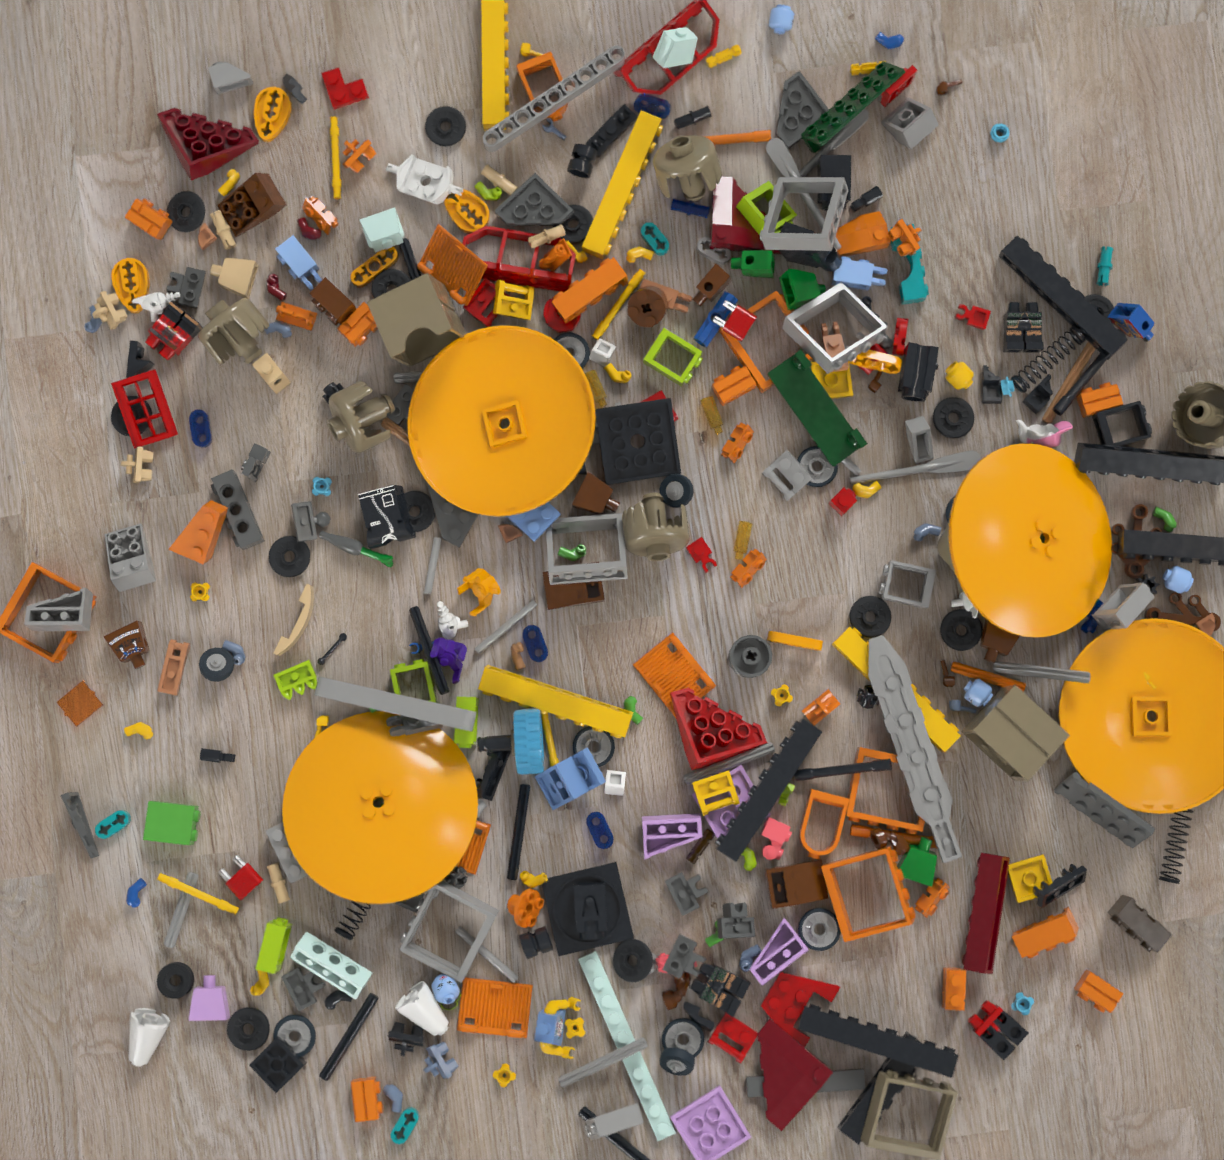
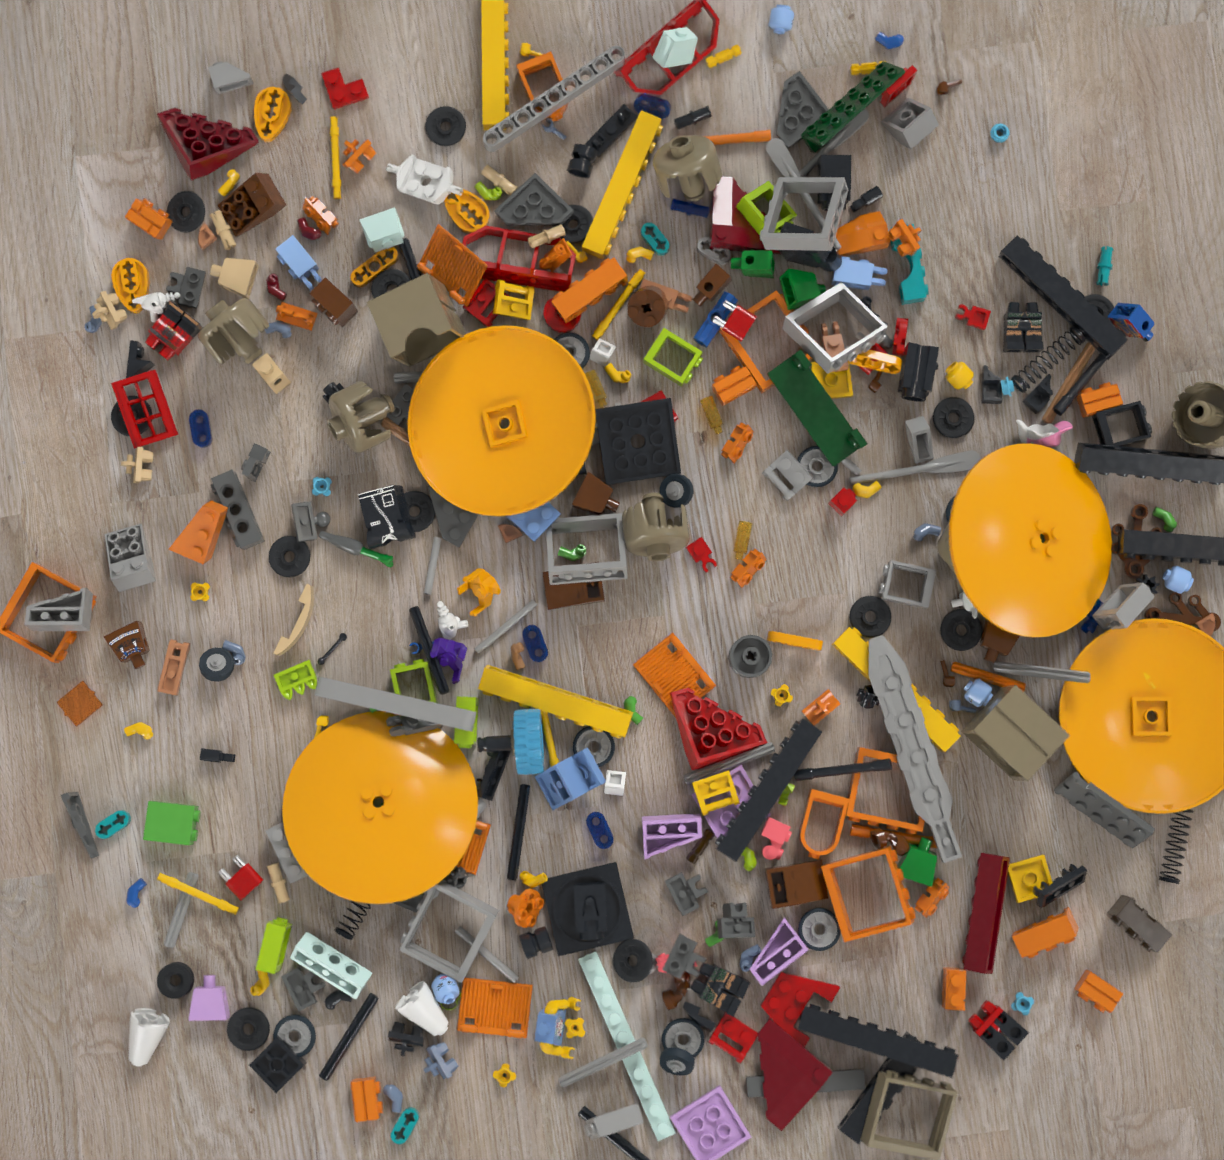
(358, 325): orange brick -> none

